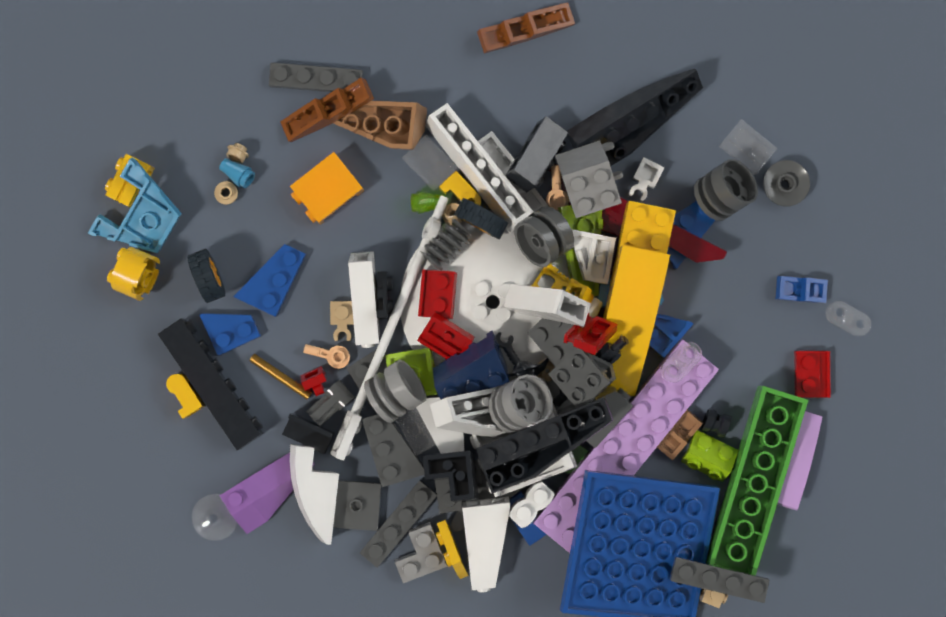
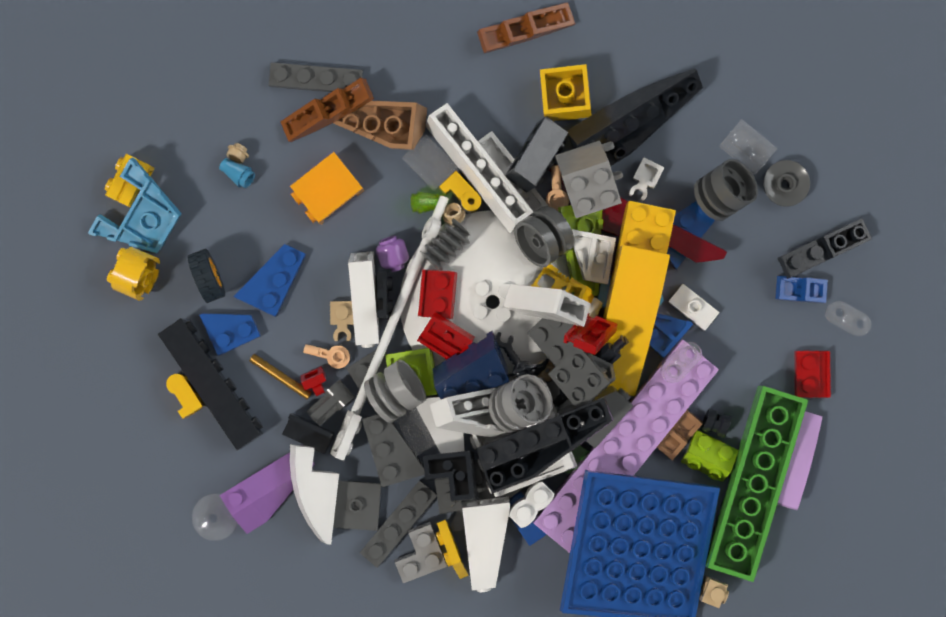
(232, 196): tan plate -> none
(392, 253): none -> medium lavender head
(481, 218): black wheel -> none
(566, 92): none -> yellow brick
(693, 307): none -> white plate
(719, 579): dark grey plate -> none
(824, 248): none -> black slope

